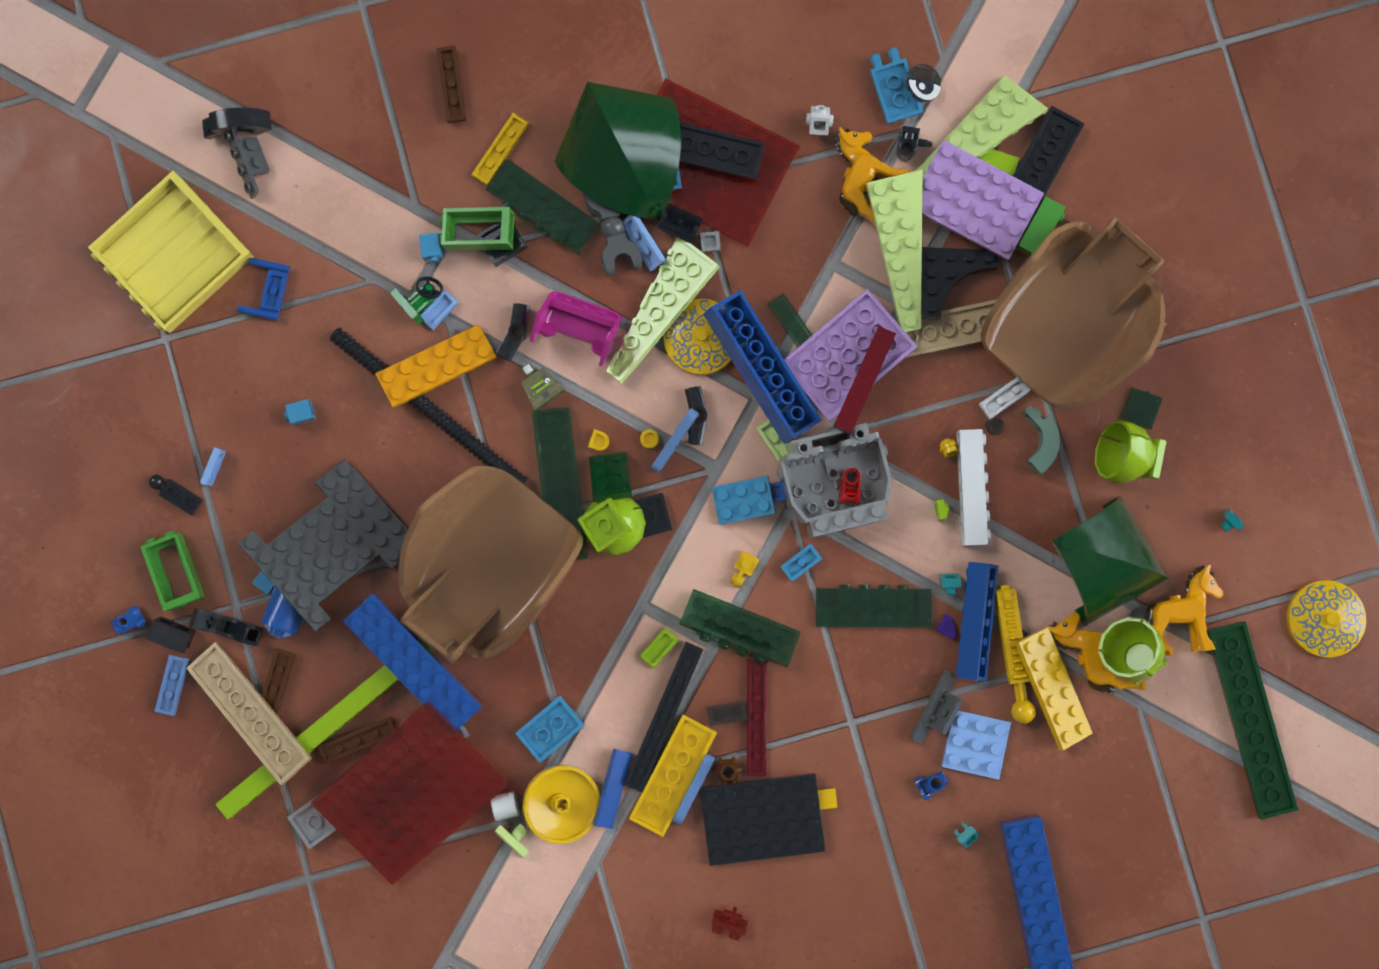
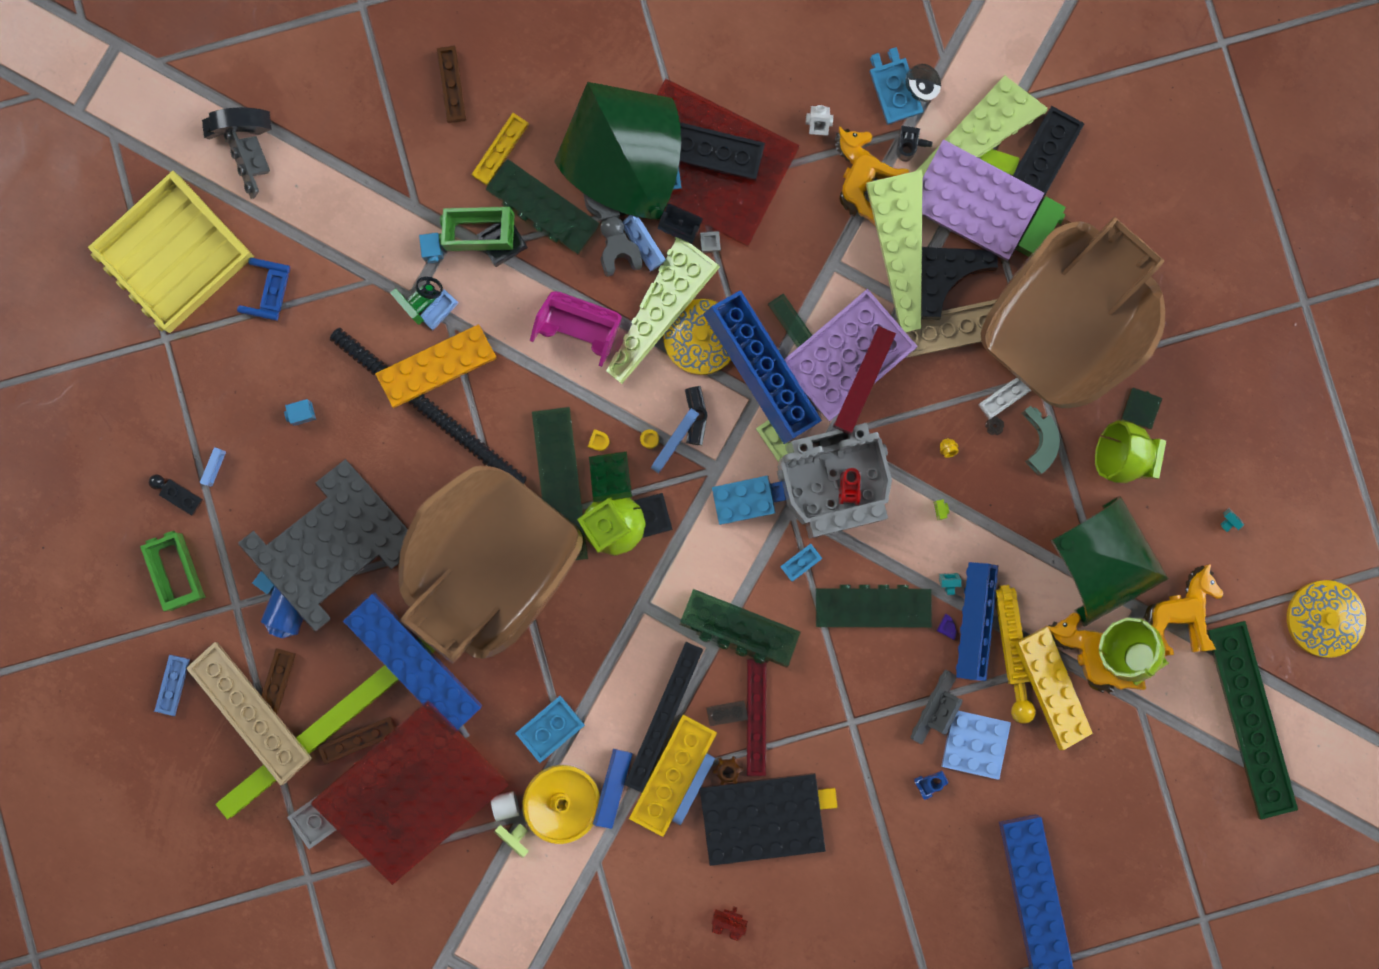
(133, 619): blue plate -> none
(171, 634): black hinge -> none
(226, 626): black arch -> none
(518, 321): black piece -> none
(540, 387): olive torso -> none
(659, 647): lime tile -> none
(745, 564): yellow plate -> none
(967, 837): teal tile -> none
(972, 487): white brick -> none

